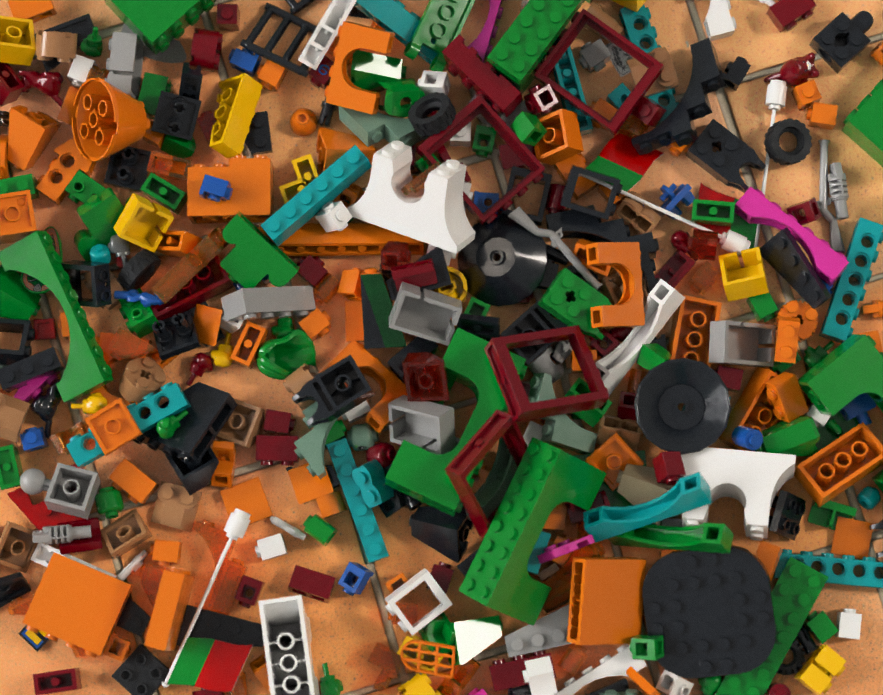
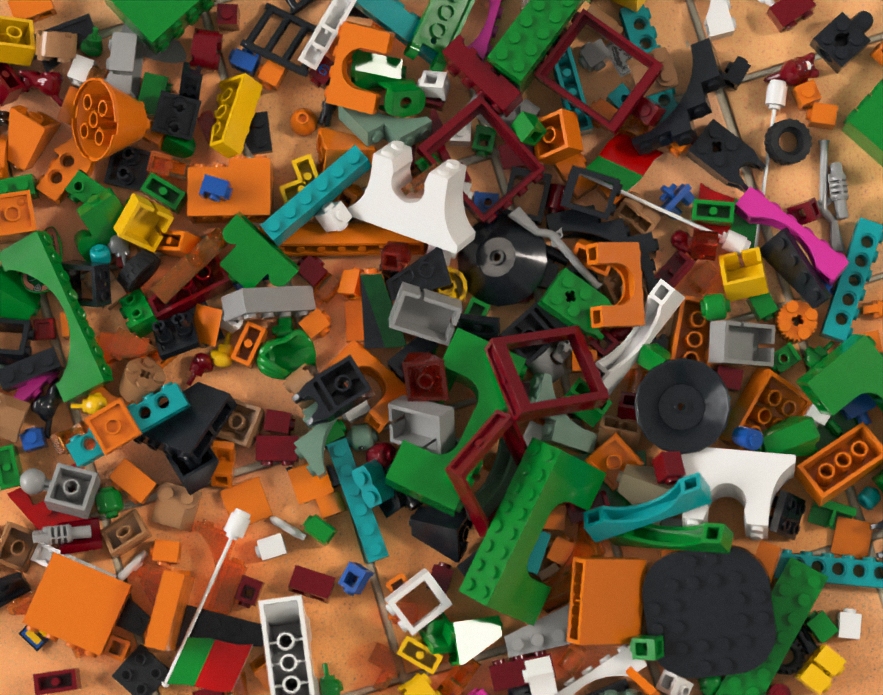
(134, 296): blue animal -> none
(168, 425): green piece -> none
(416, 273): dark red panel -> none
(435, 123): black tyre -> none
(435, 663): orange window -> none
(540, 99): dark red brick -> none
(564, 548): dark pink wing -> none
(715, 307): none -> green head
(786, 397): orange brick -> none
(787, 339): orange brick -> none

